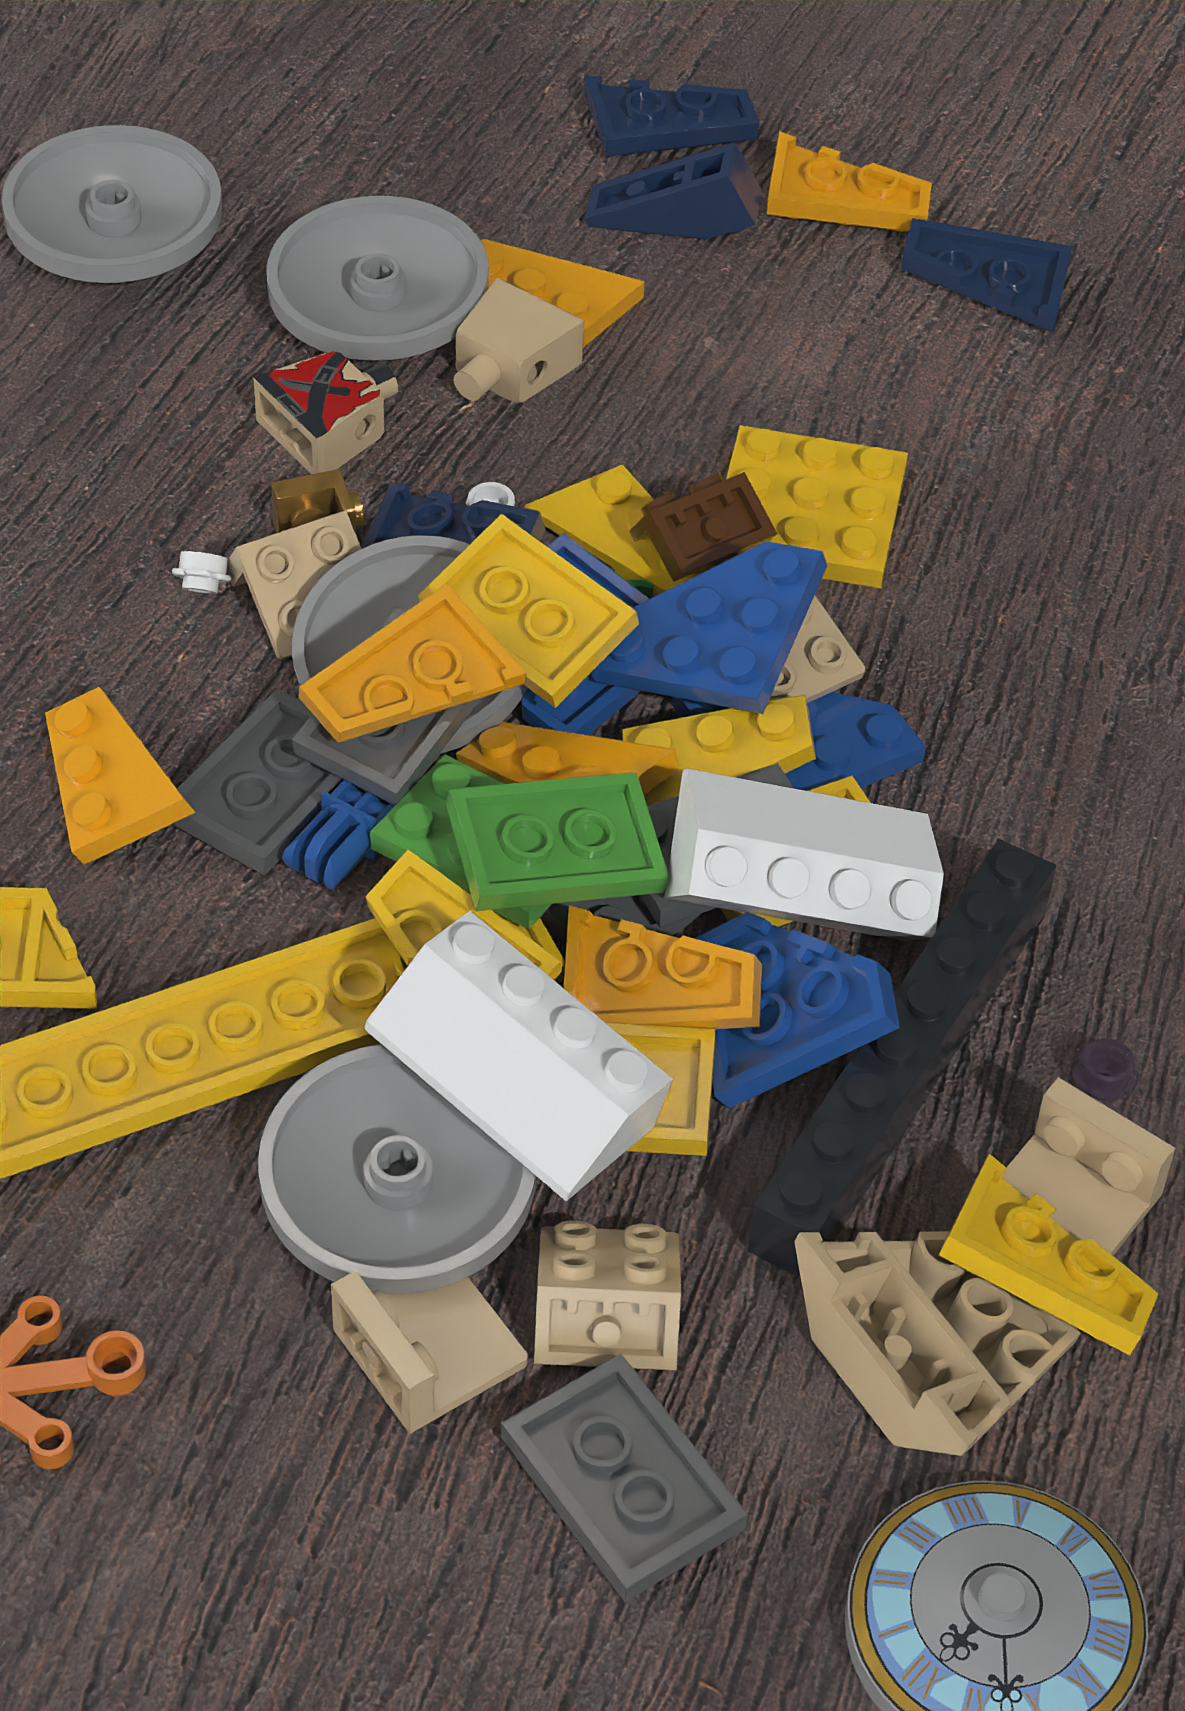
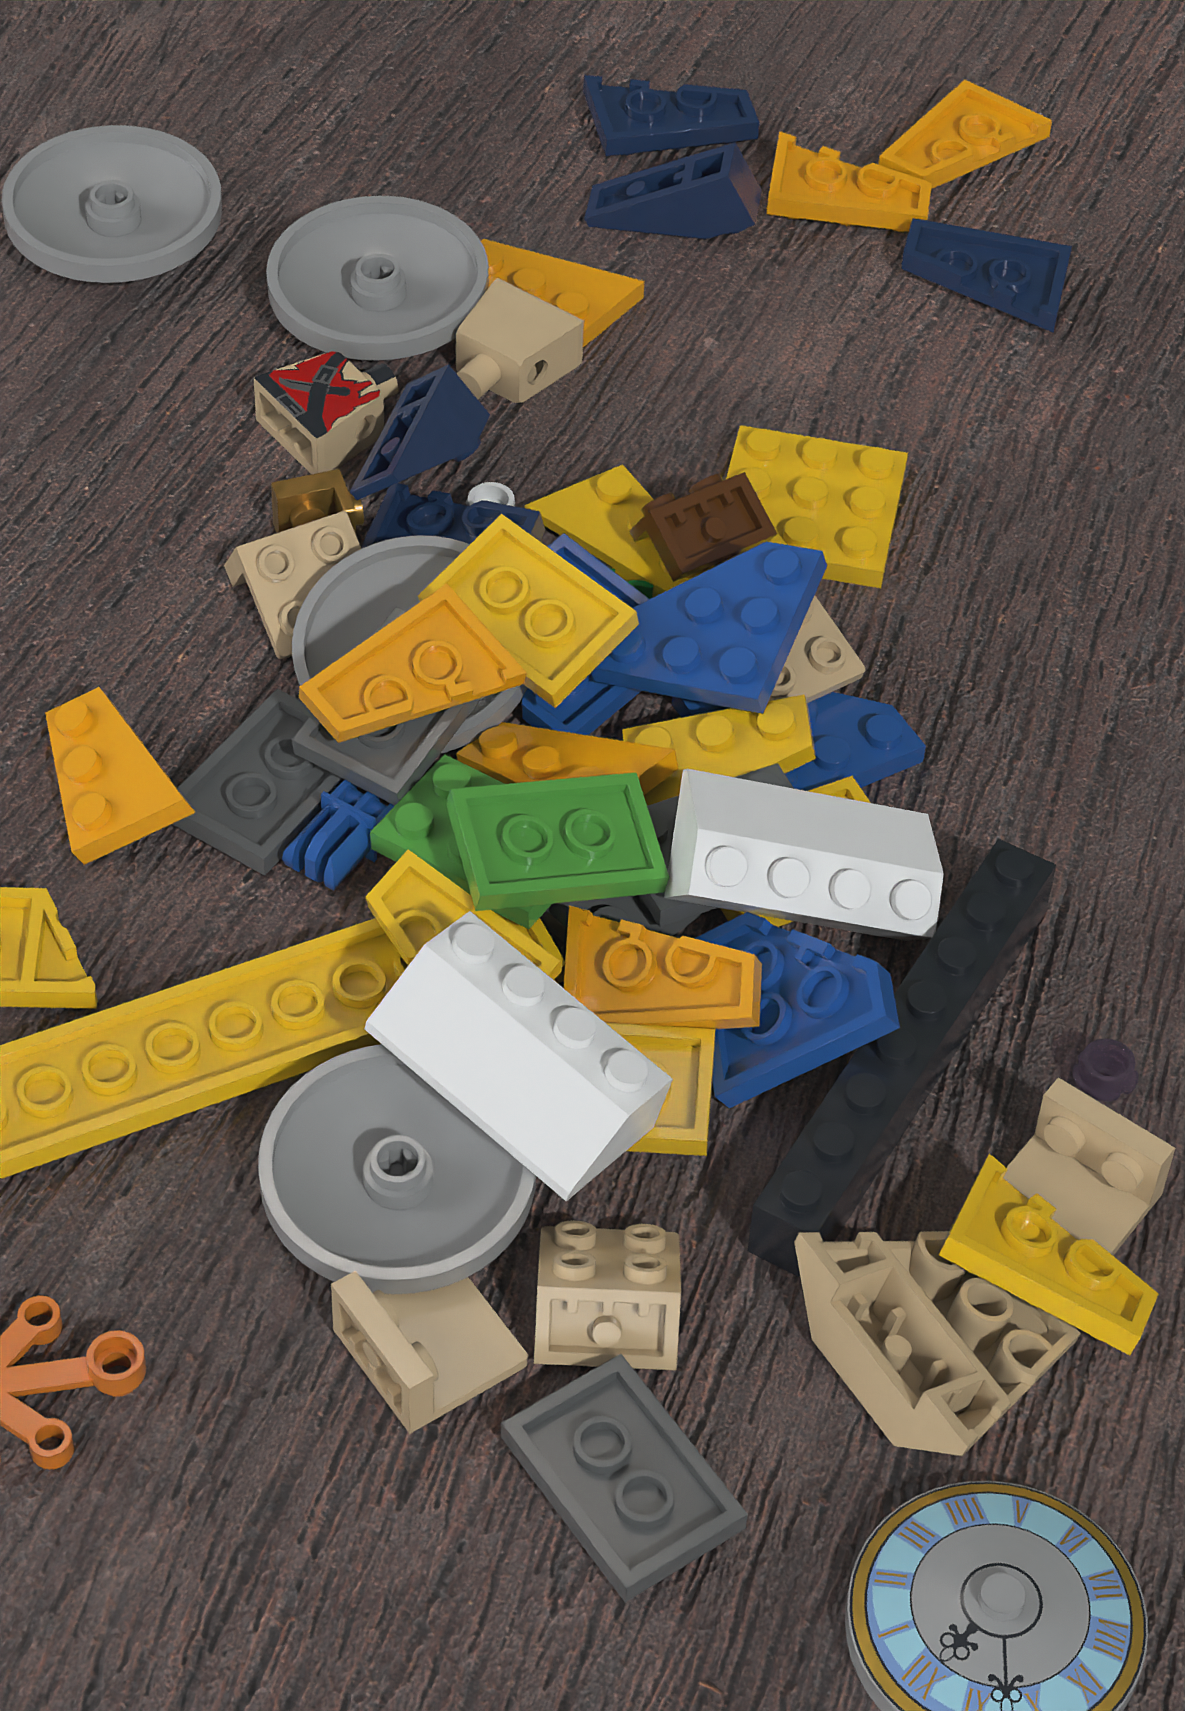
(202, 571): white plate -> none
(428, 426): none -> dark blue slope
(964, 134): none -> light orange wing

